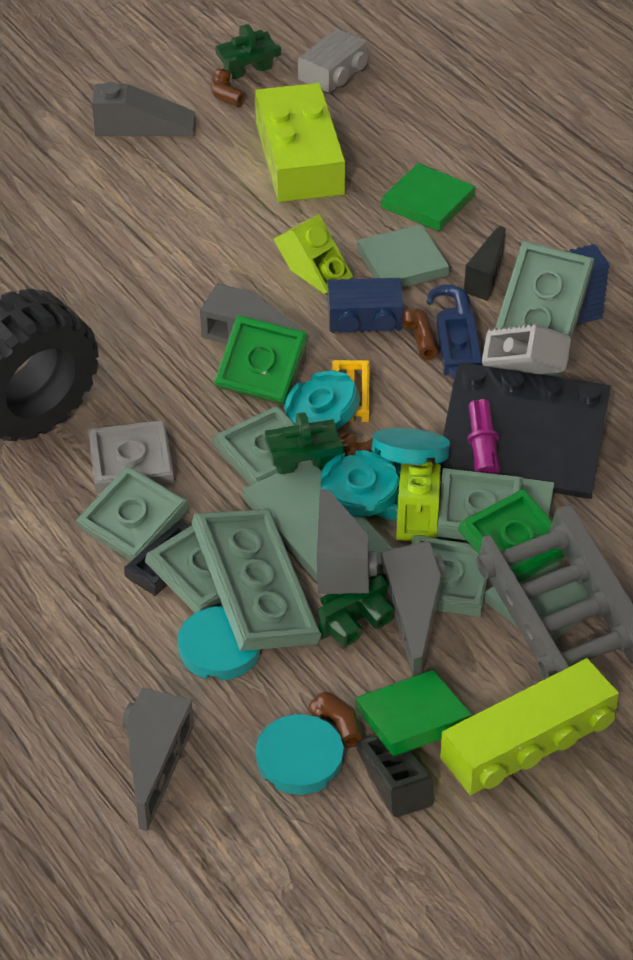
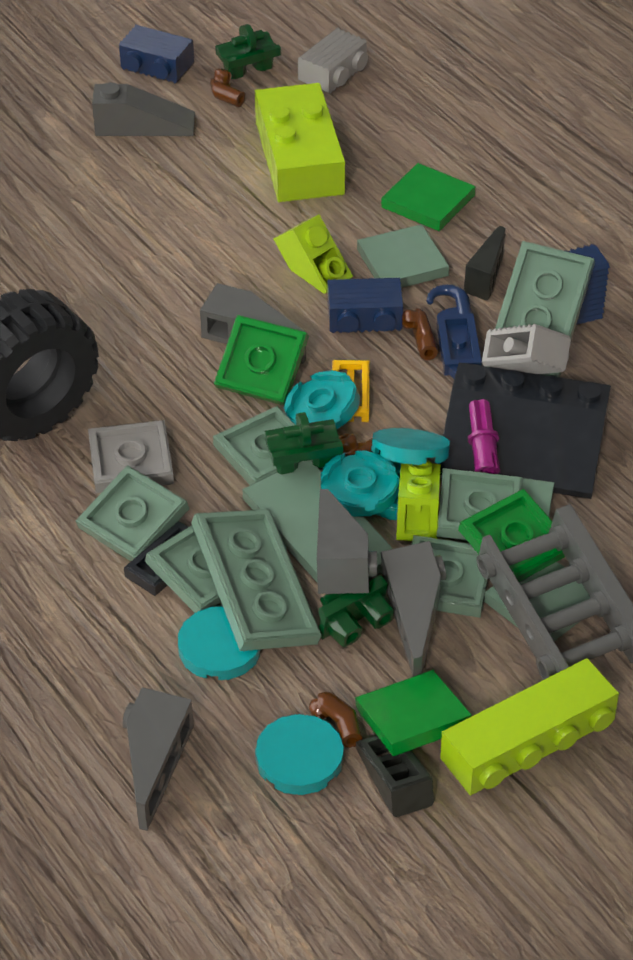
(156, 53): none -> dark blue brick

